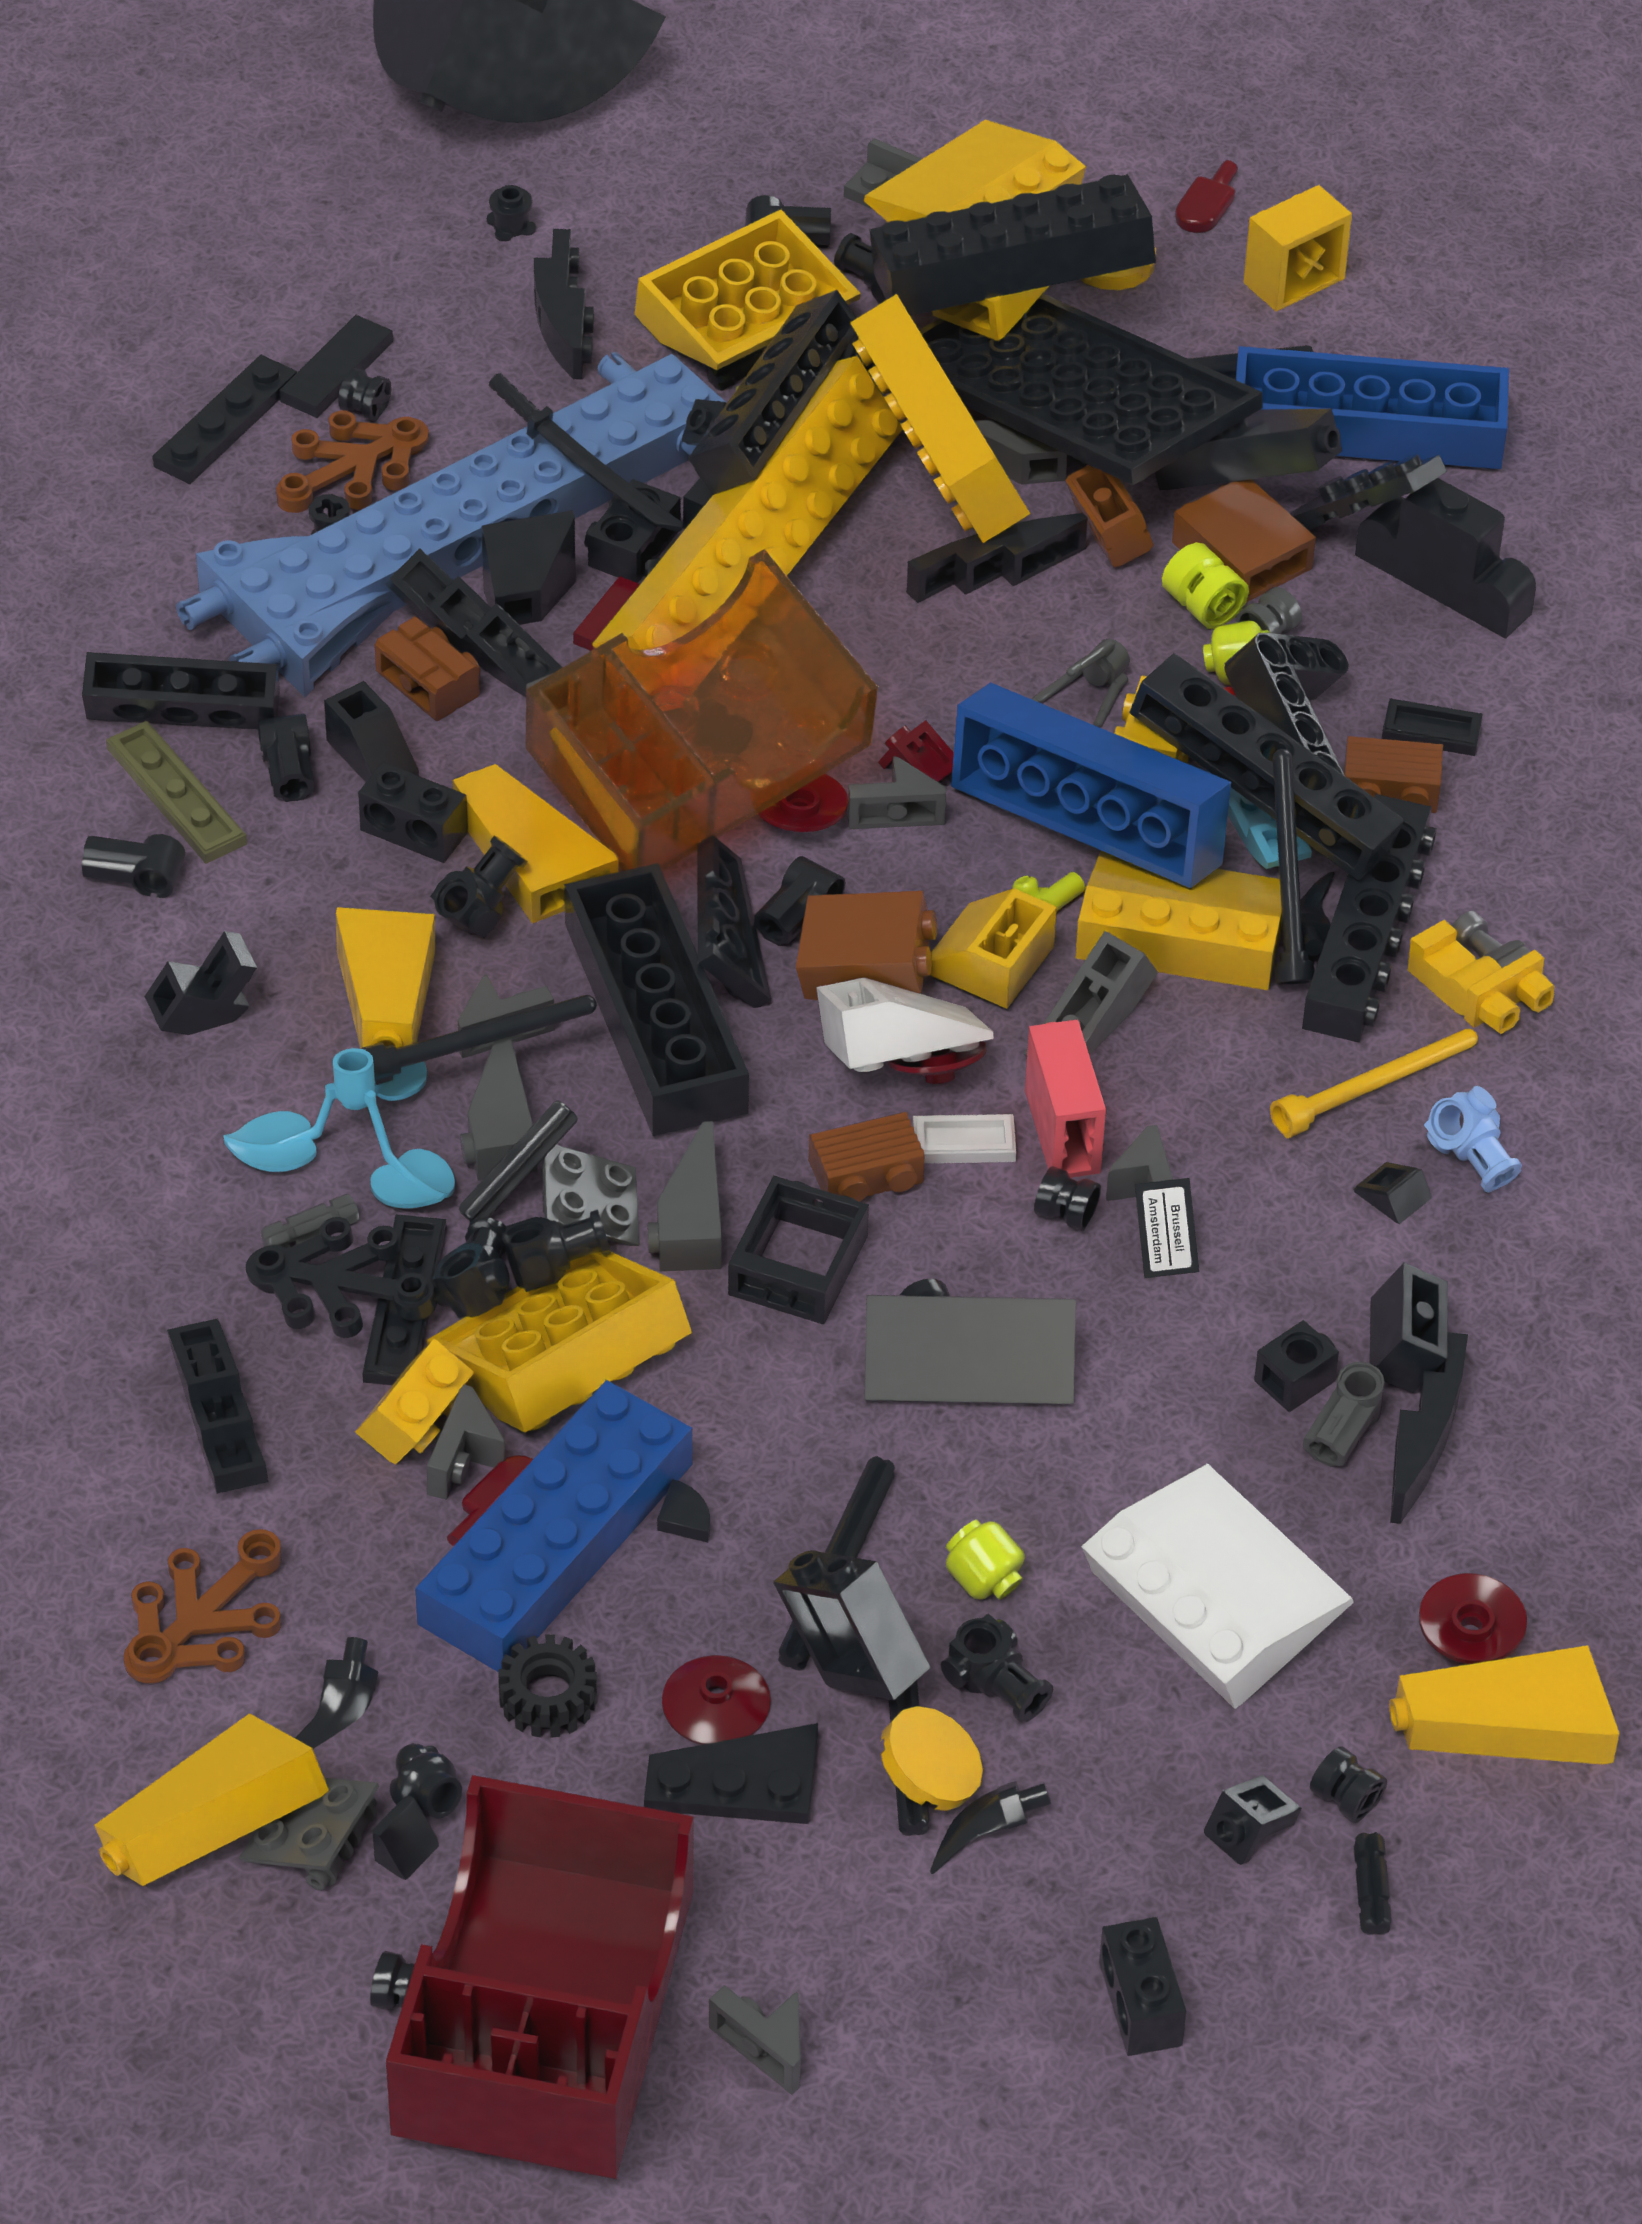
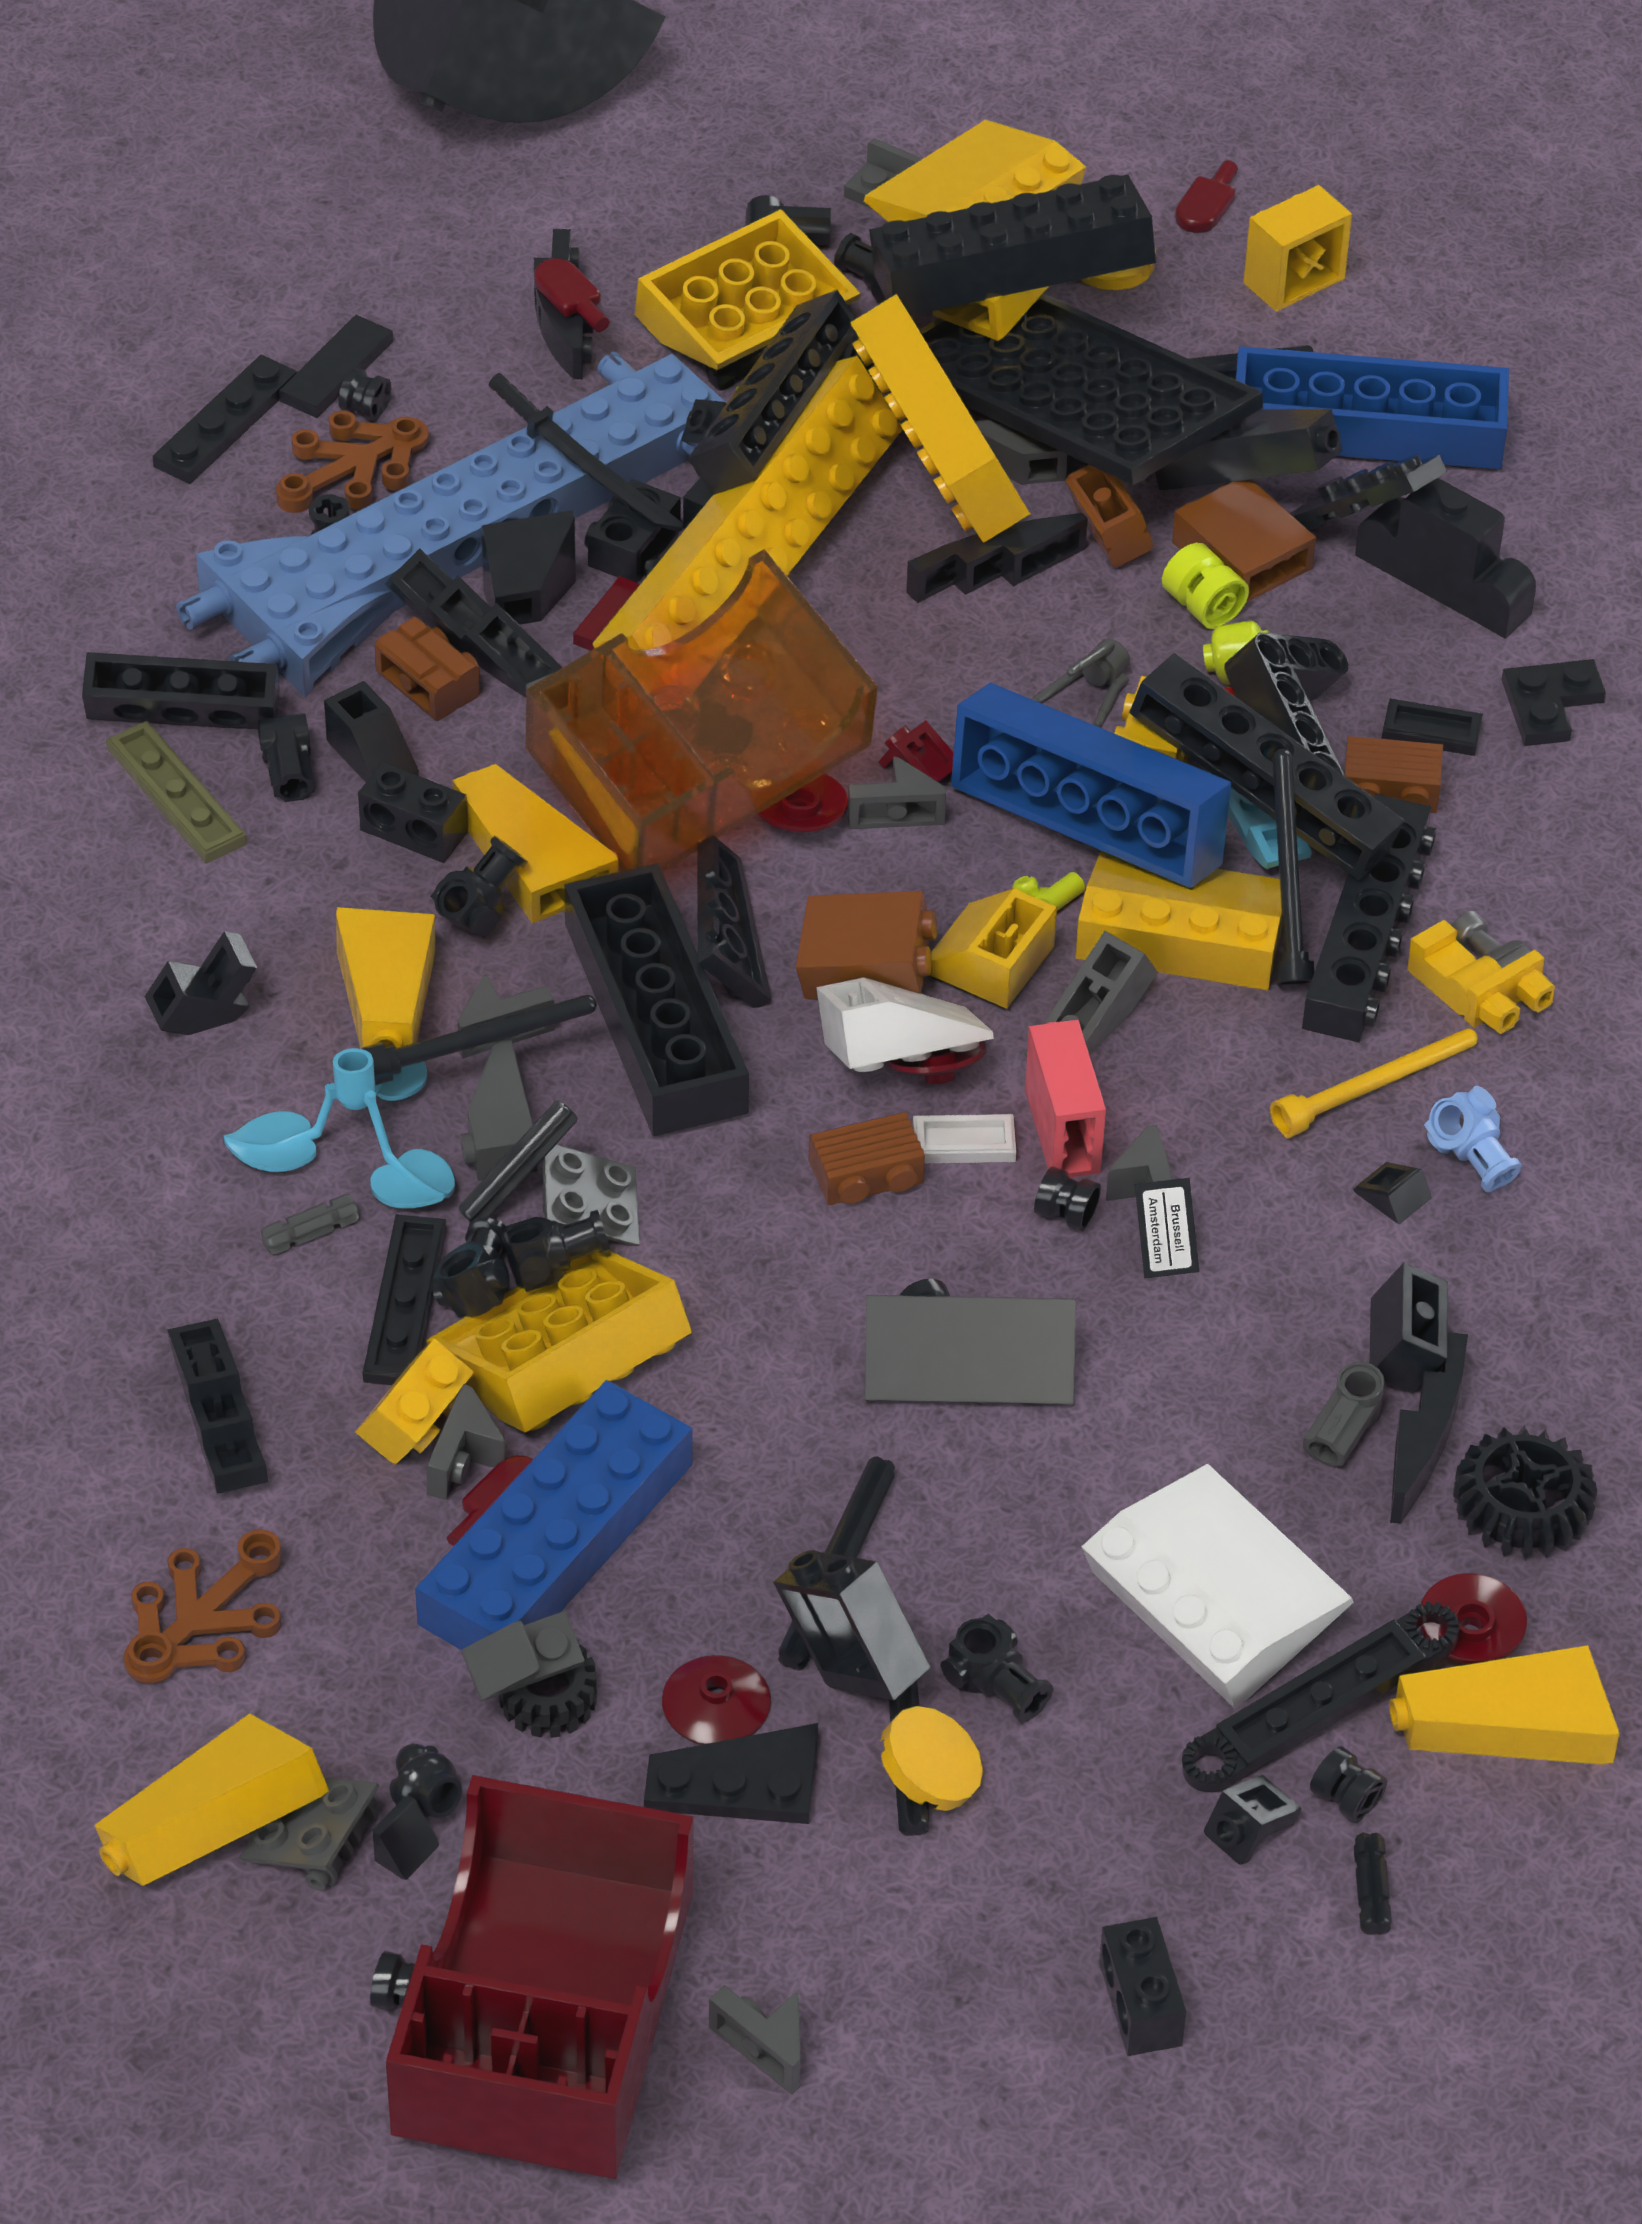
(146, 865): black piece -> none
(277, 1267): black plant -> none
(344, 1695): black bar -> none
(510, 212): black brick -> none
(522, 1655): none -> dark grey slope
(570, 291): none -> dark red piece
(684, 1513): black tile -> none
(688, 1211): dark grey slope -> none
(784, 912): black piece -> none
(787, 1286): black window -> none
(985, 1560): neon yellow head -> none
(990, 1813): black bar -> none
(1274, 612): dark grey wheel -> none
(1296, 1365): black brick -> none
(1314, 921): black bar -> none
(1319, 1697): none -> black plate
(1516, 1503): none -> black gear
(1542, 692): none -> black plate

